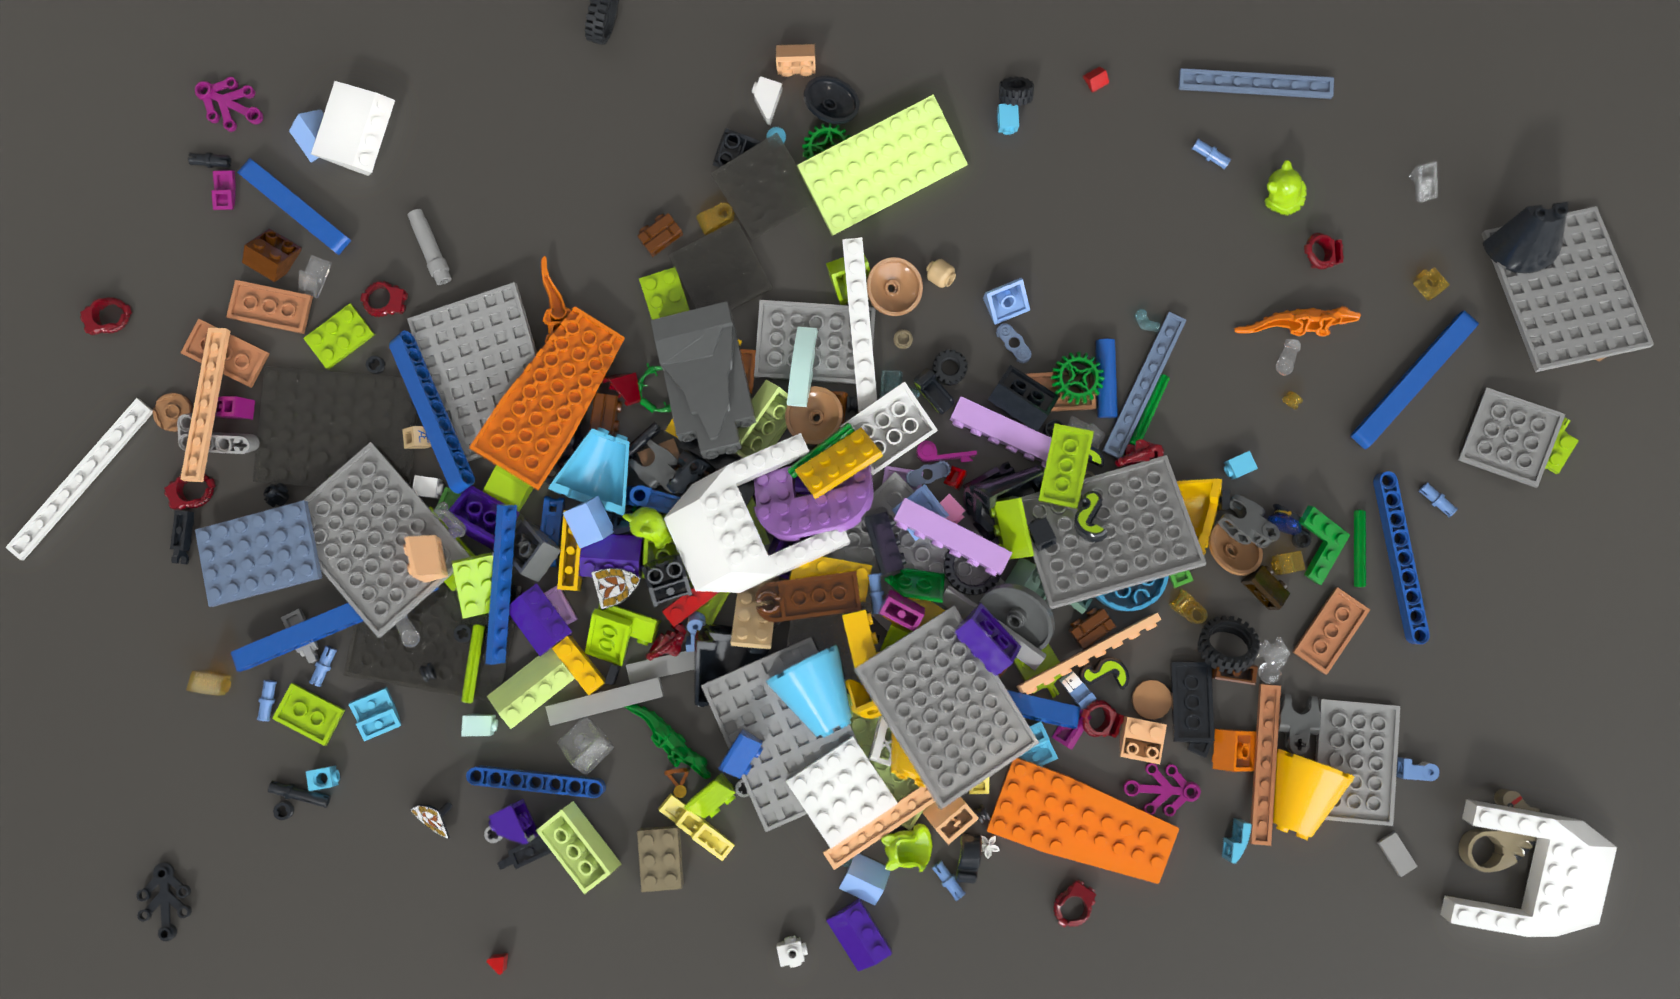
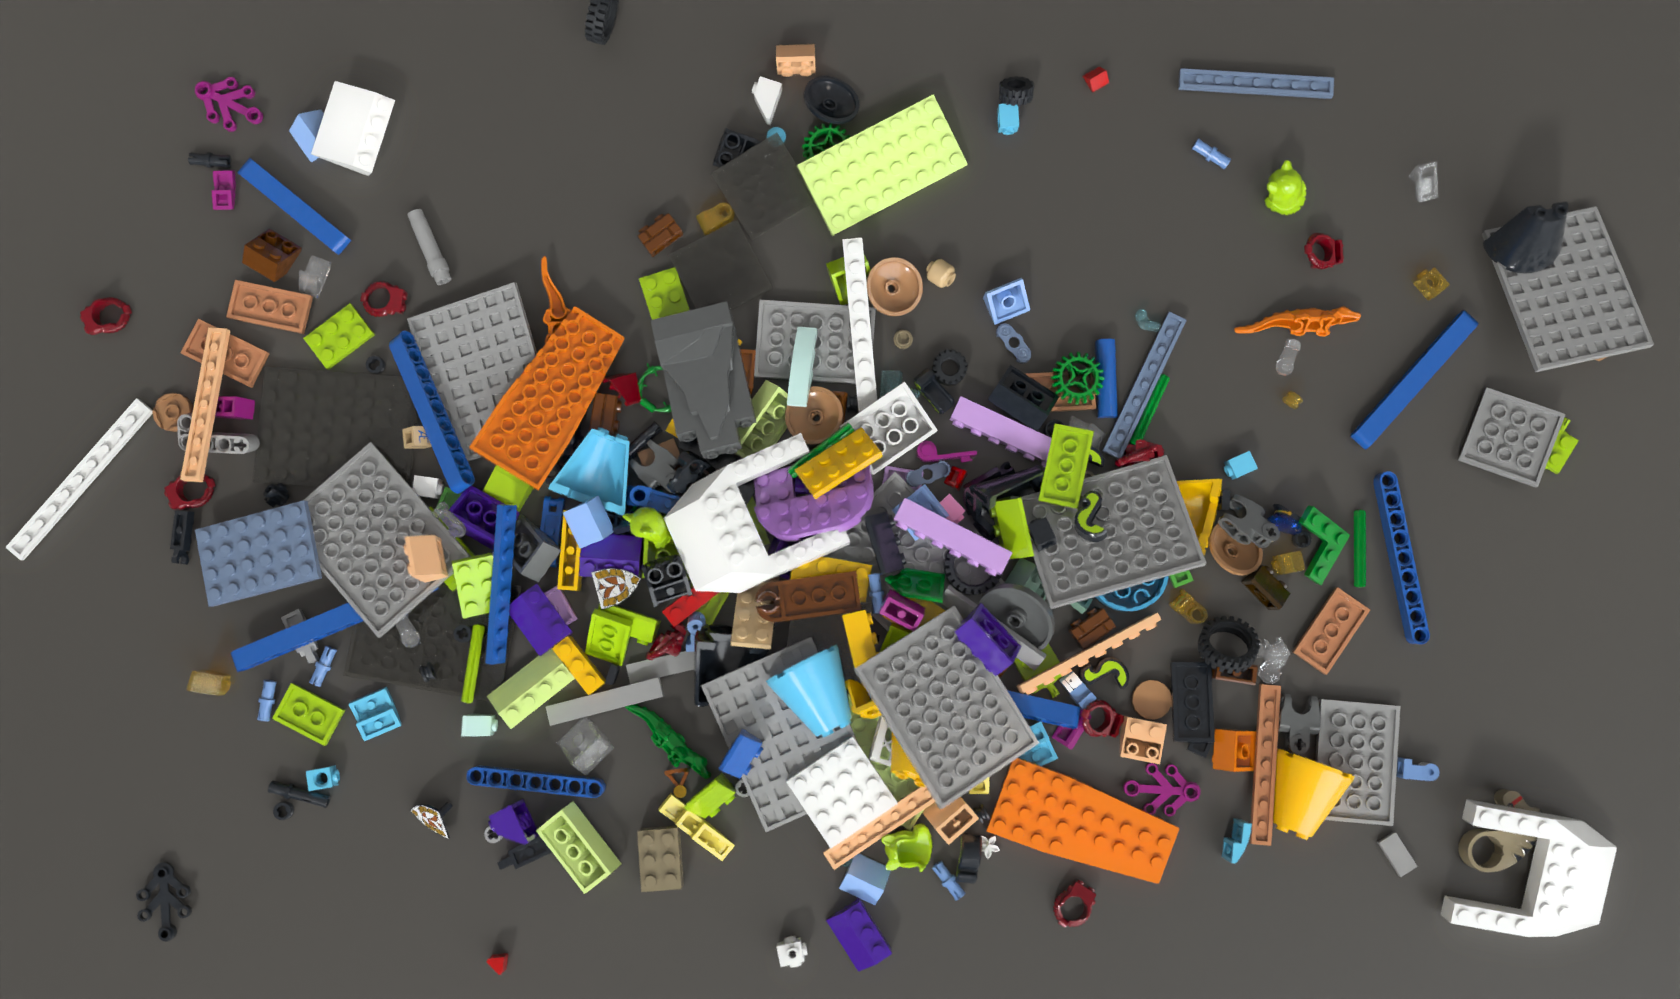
(1438, 499): medium blue pin -> none

